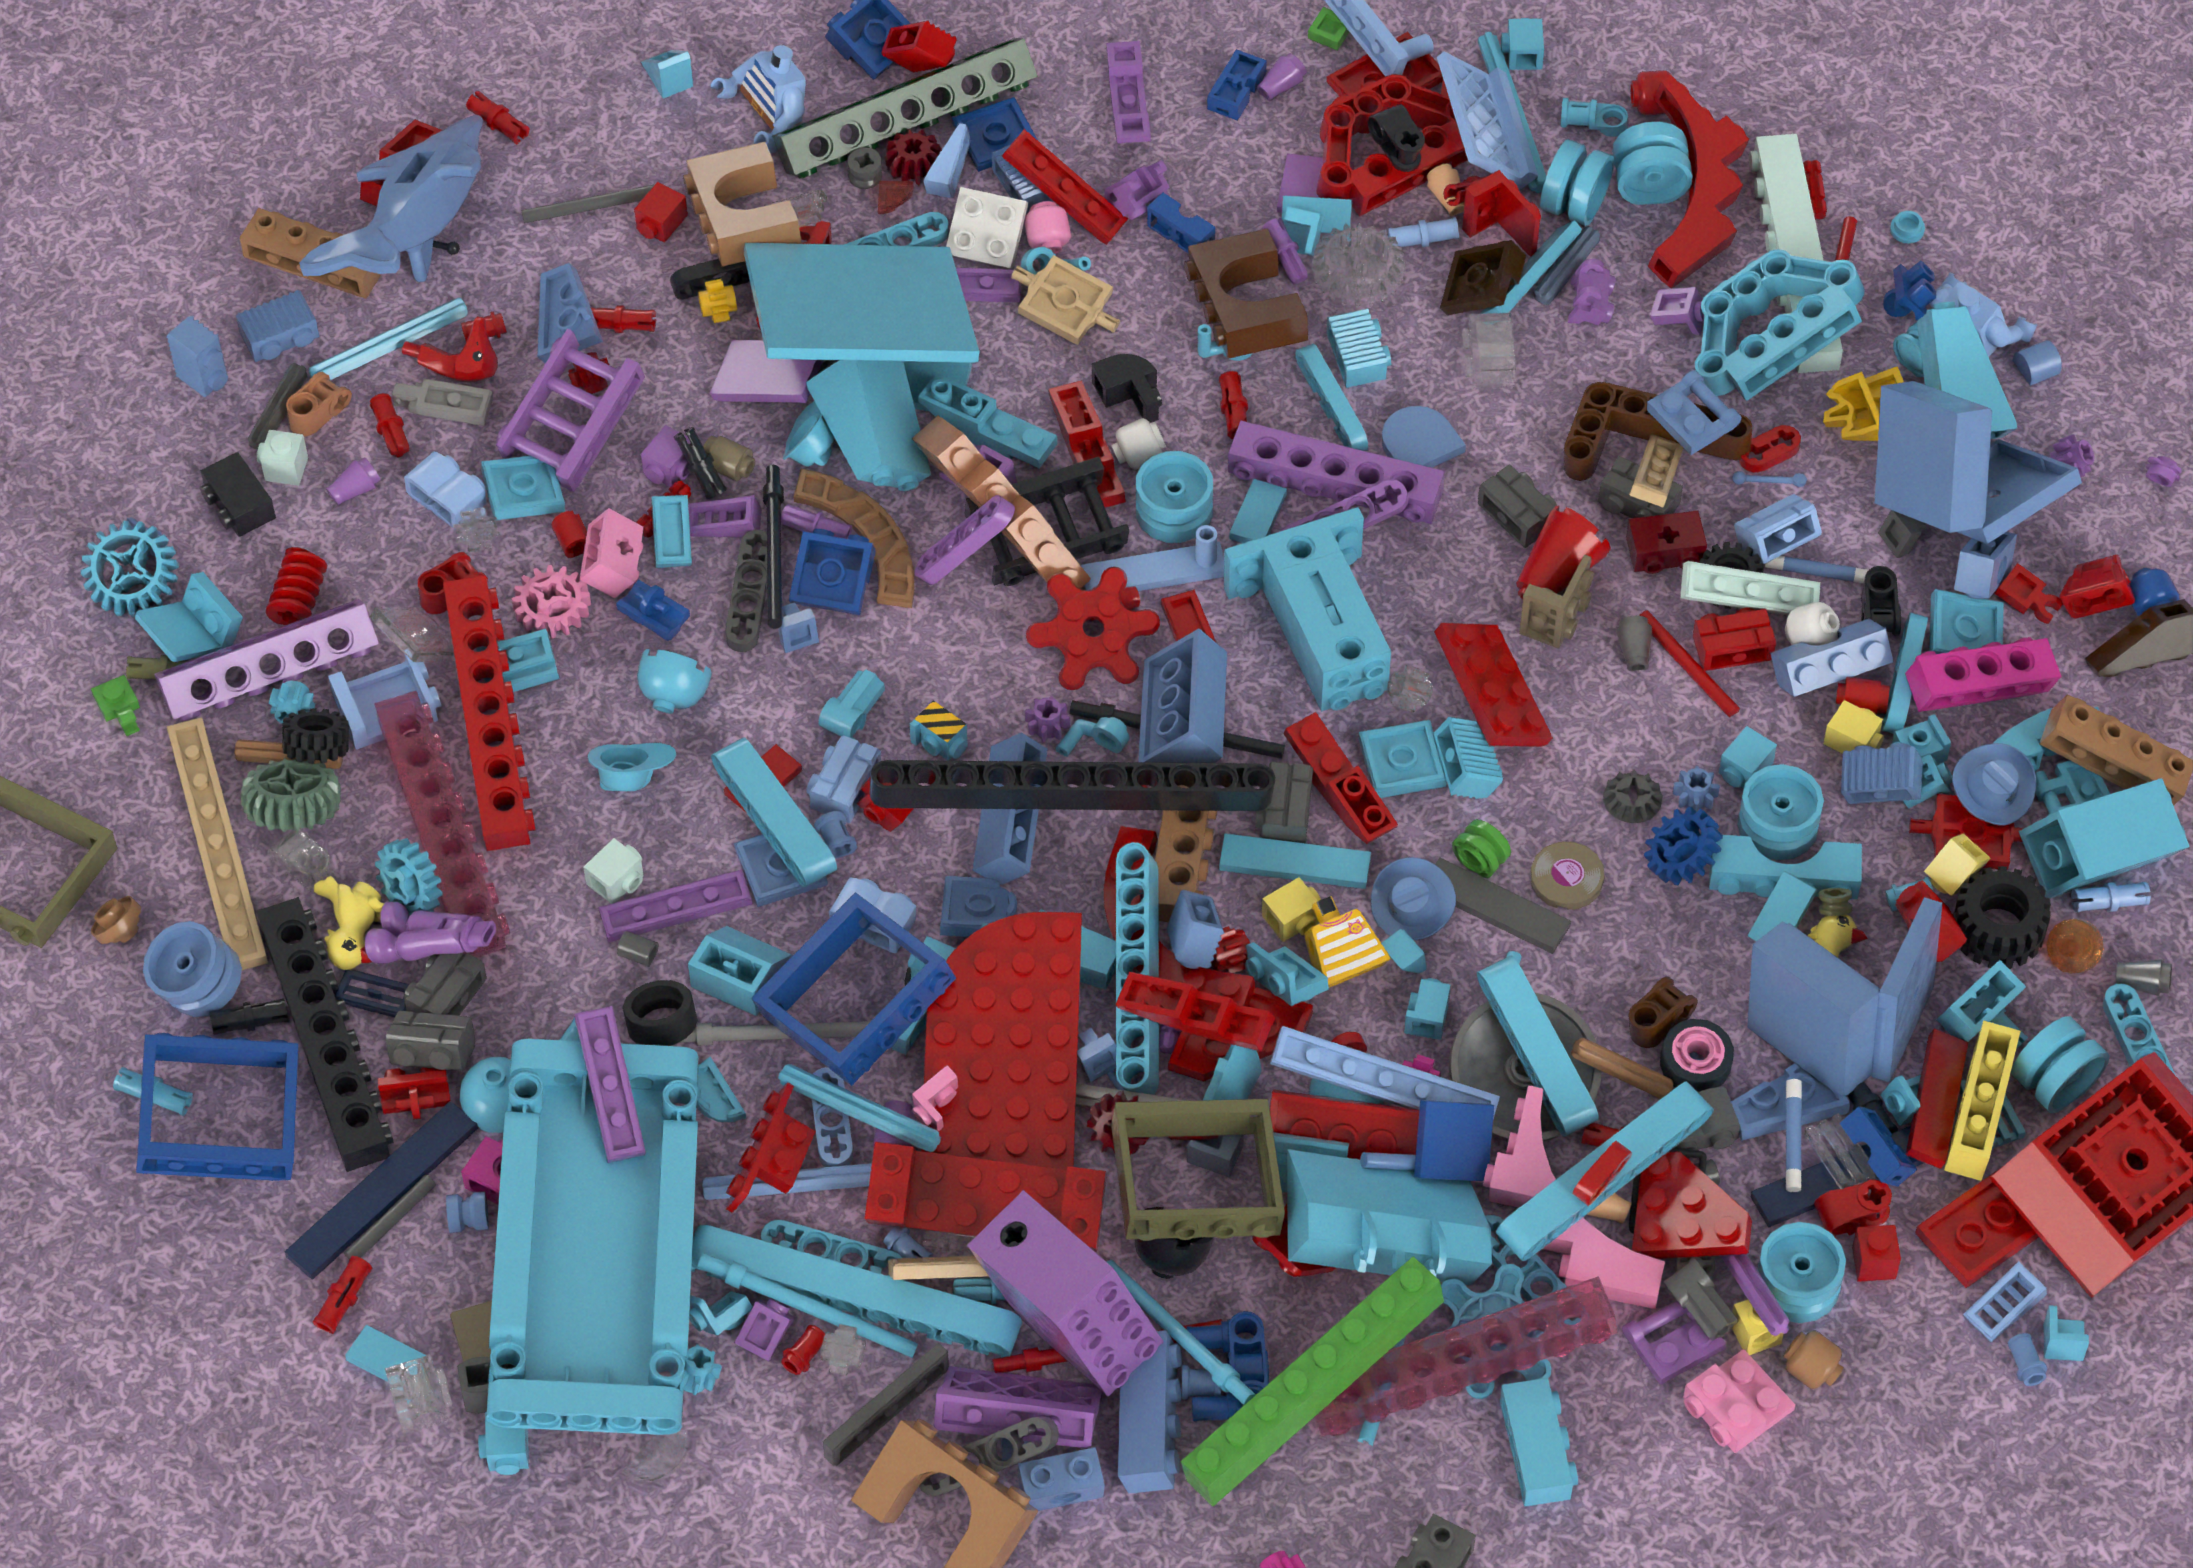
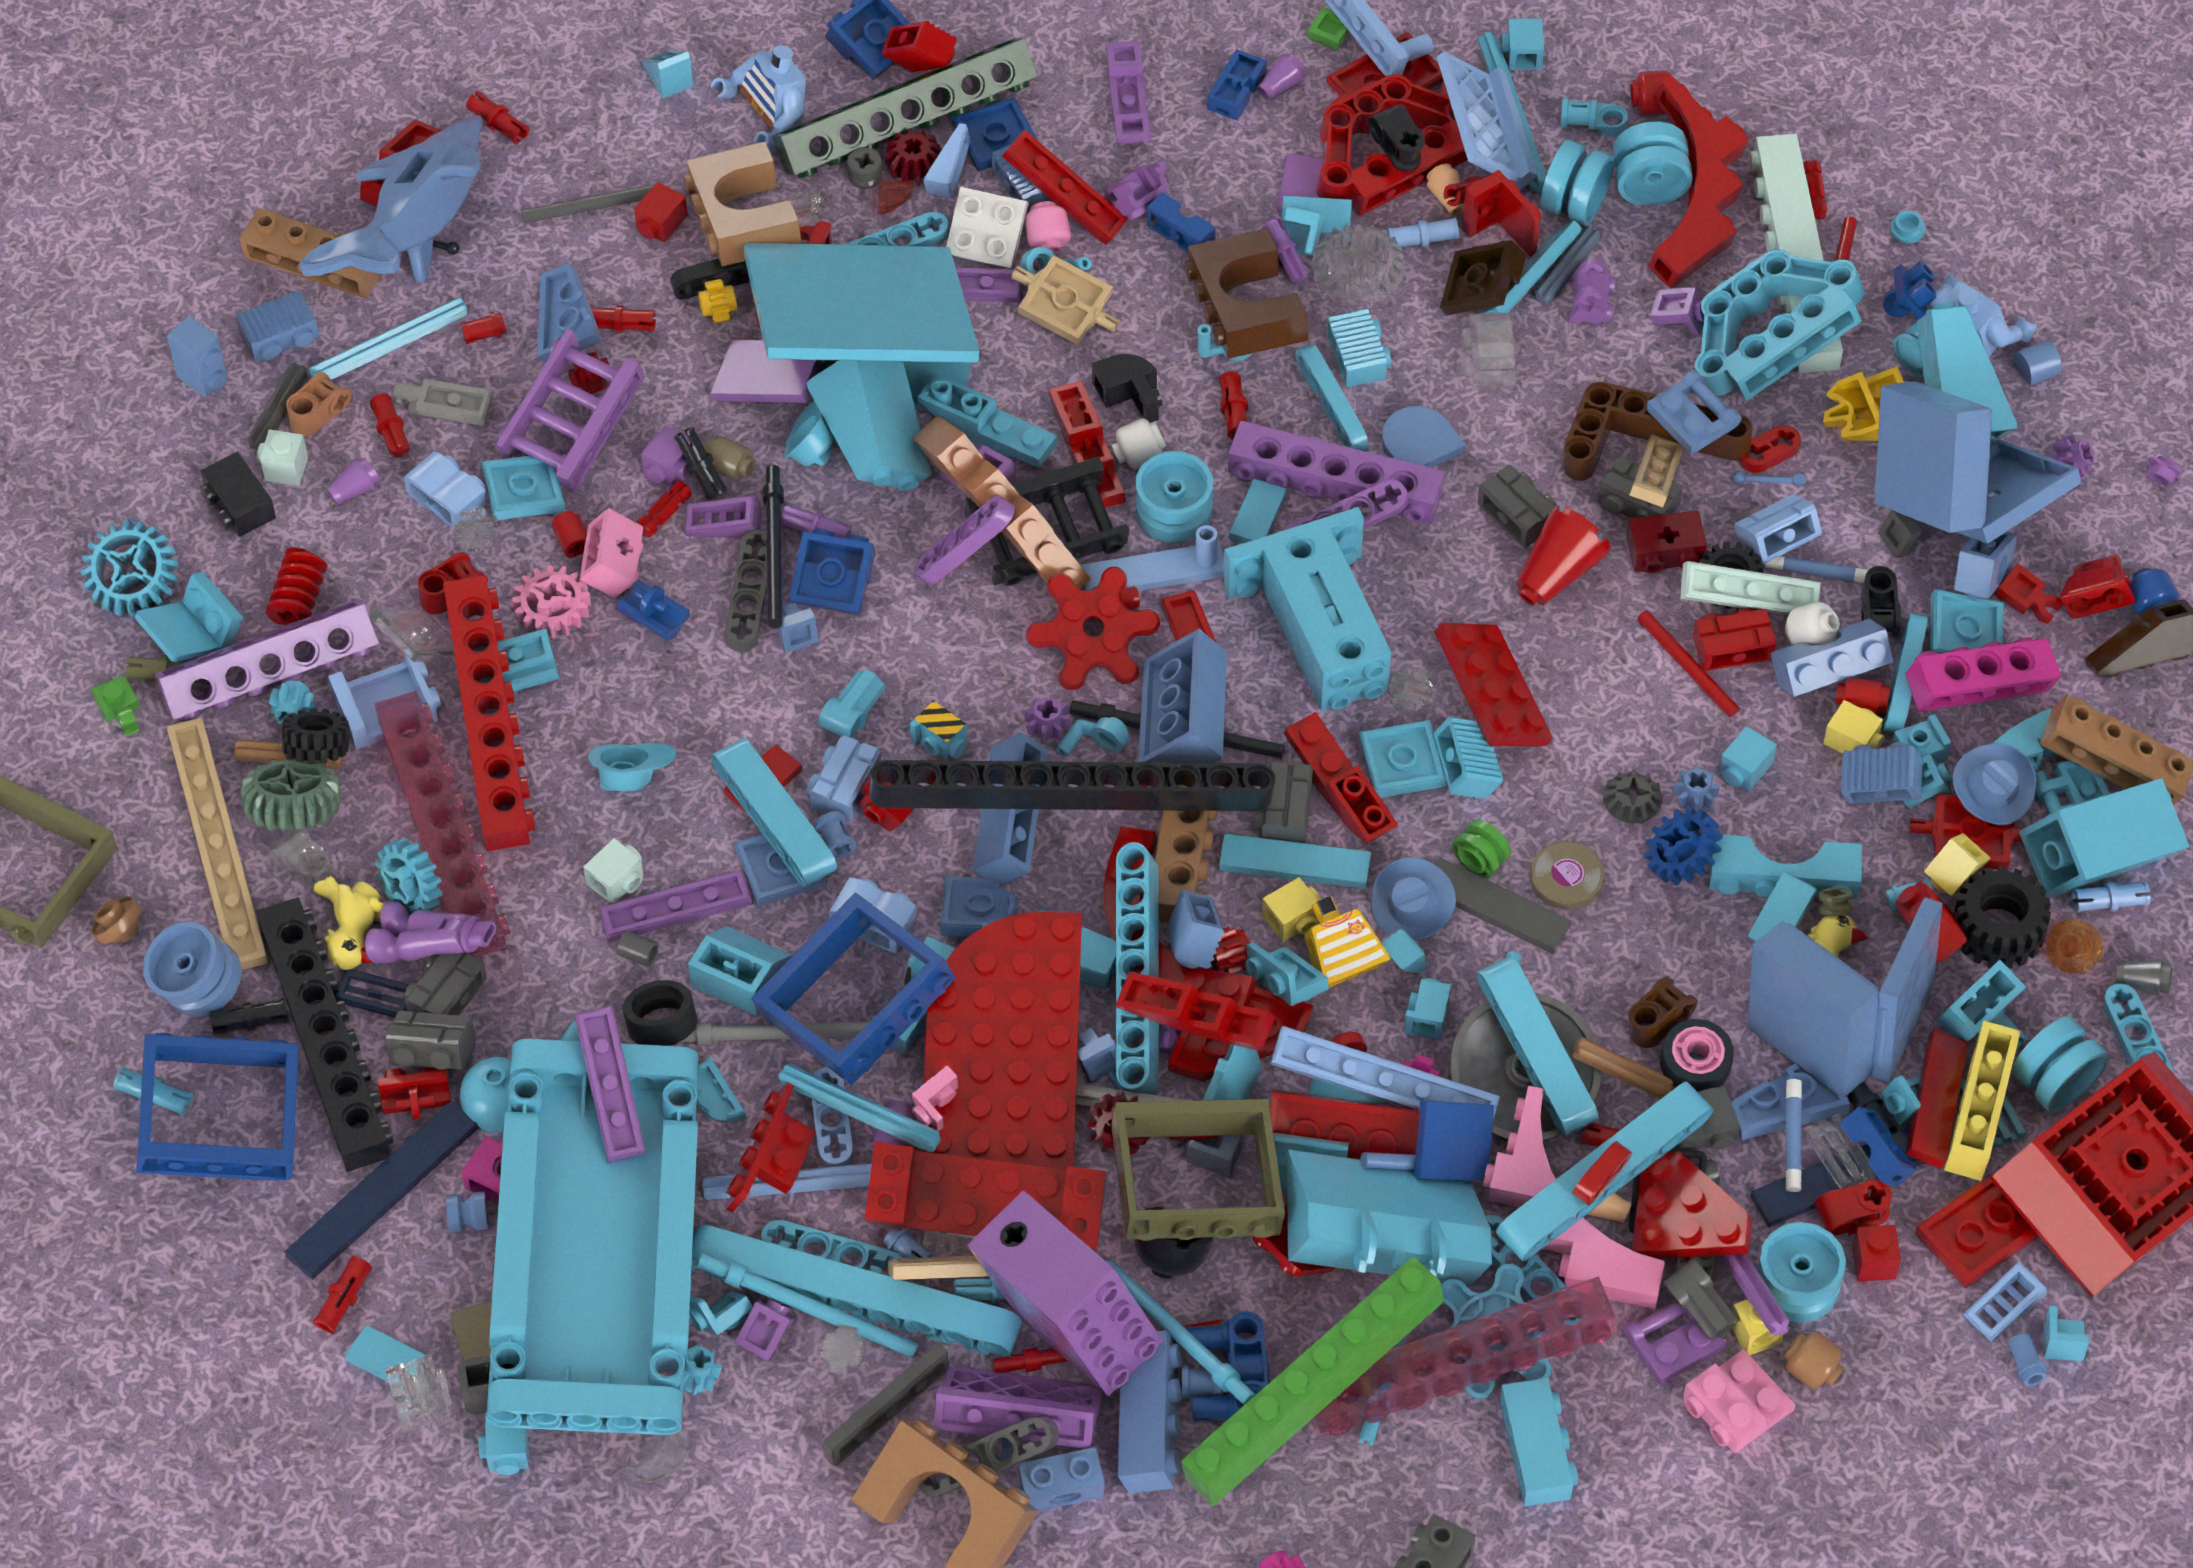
(391, 1217): dark grey bar -> none
(472, 364): red animal -> none
(671, 531): medium azure tile -> none
(671, 680): medium azure cylinder -> none
(801, 1353): red pin -> none
(867, 520): medium nougat tile -> none
(1552, 616): dark tan bracket -> none
(1635, 641): flat silver cone -> none
(1781, 811): medium azure wheel -> none

